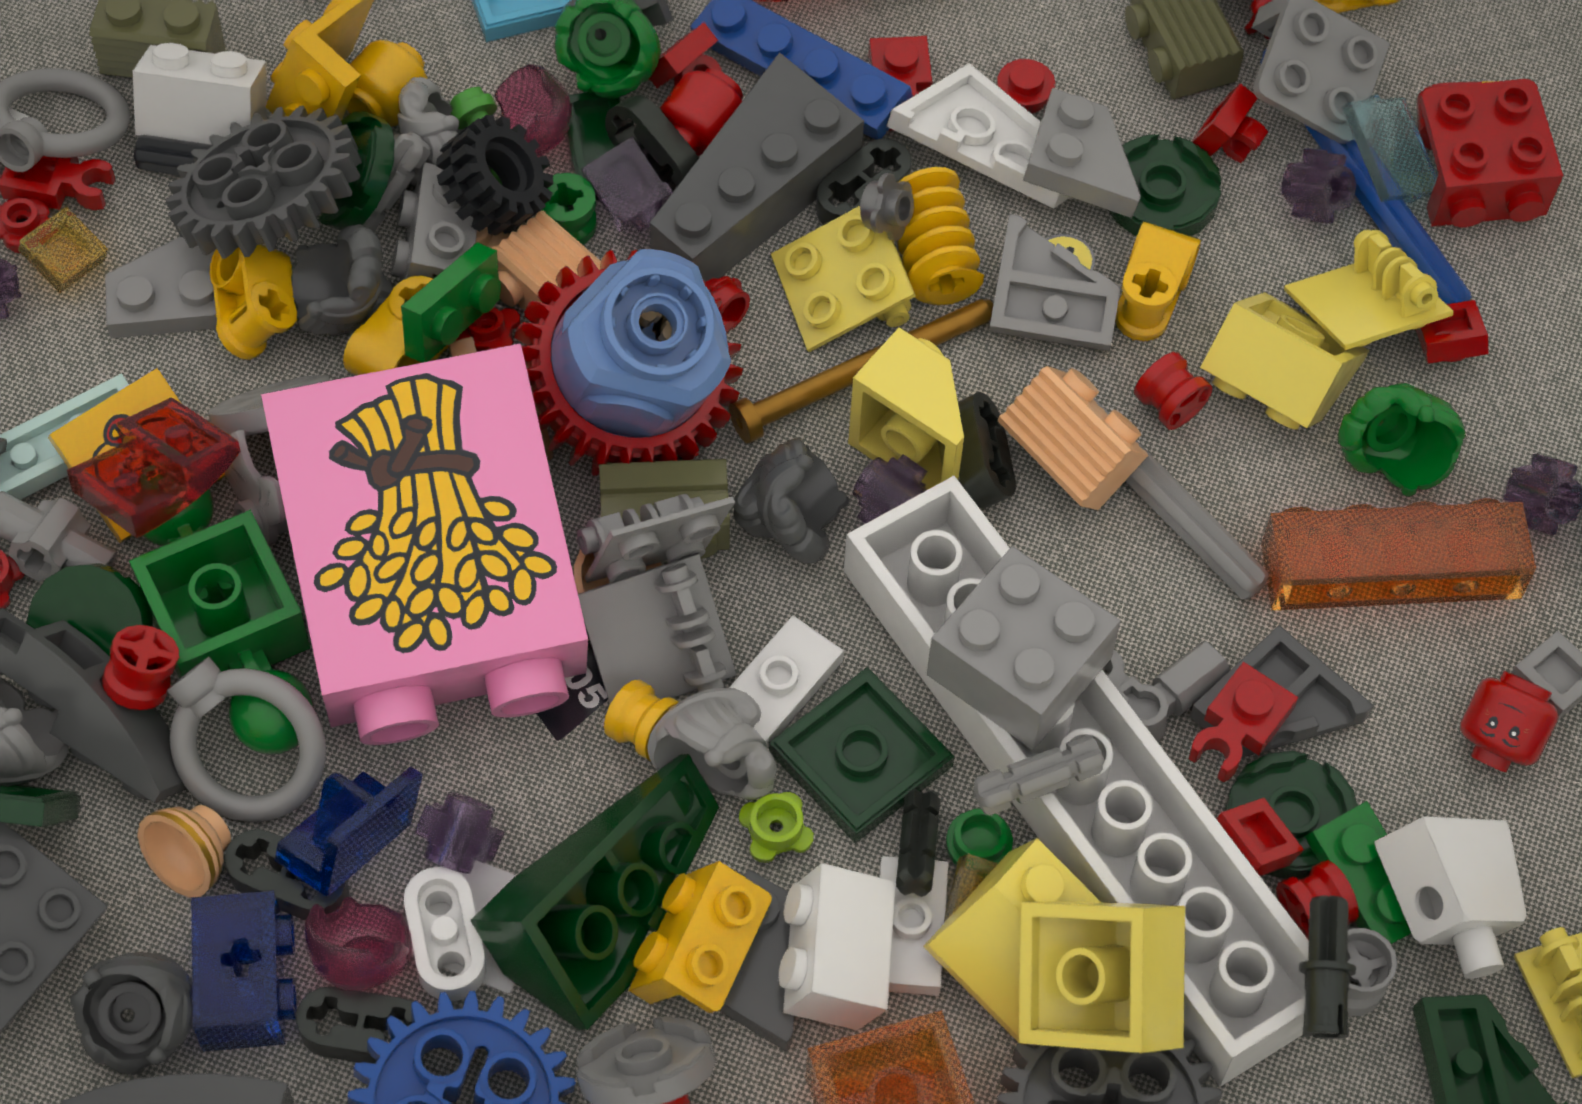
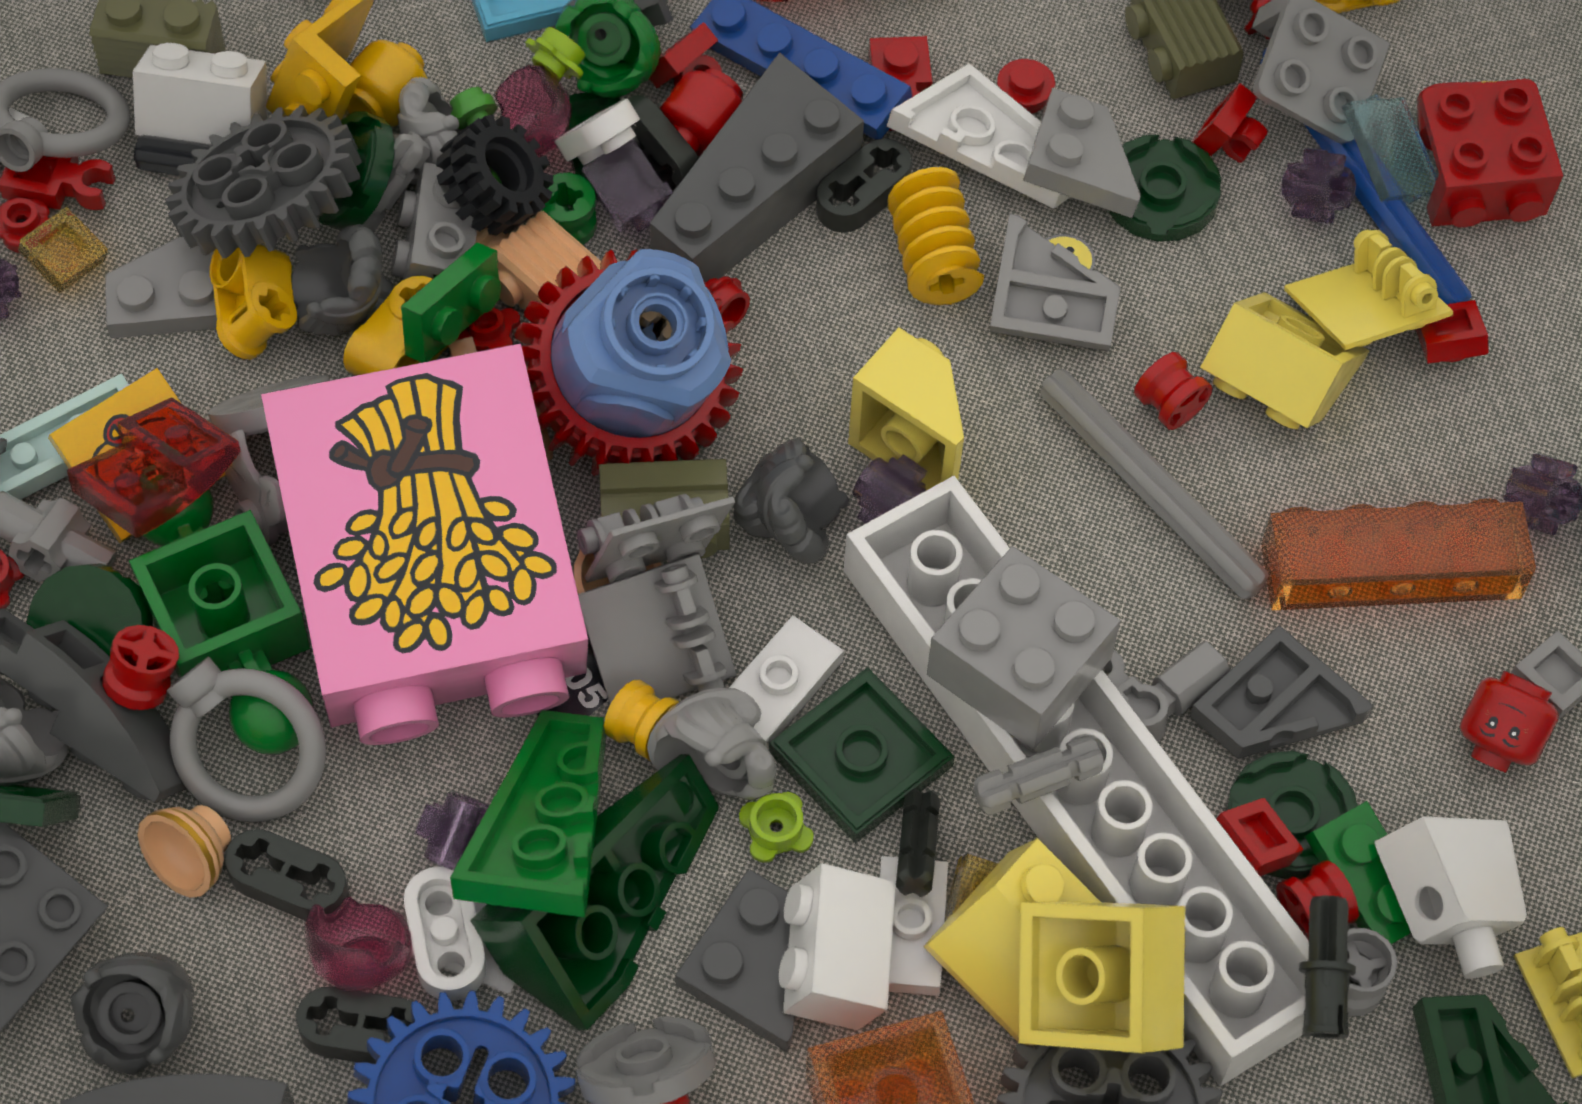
(232, 1008): clear blue brick -> none
(348, 827): clear blue panel -> none
(541, 823): none -> green wing
(557, 54): none -> lime plate
(599, 133): none -> white plate
(701, 937): yellow bracket -> none
(750, 418): pearl gold bar -> none
(843, 279): light yellow hinge -> none
(887, 206): flat silver plate -> none
(978, 835): green plate -> none
(986, 458): pearl dark grey beam -> none
(1074, 436): light nougat brick -> none
(1153, 281): yellow piece -> none
(1245, 715): red plate -> none
(1403, 436): green hair -> none

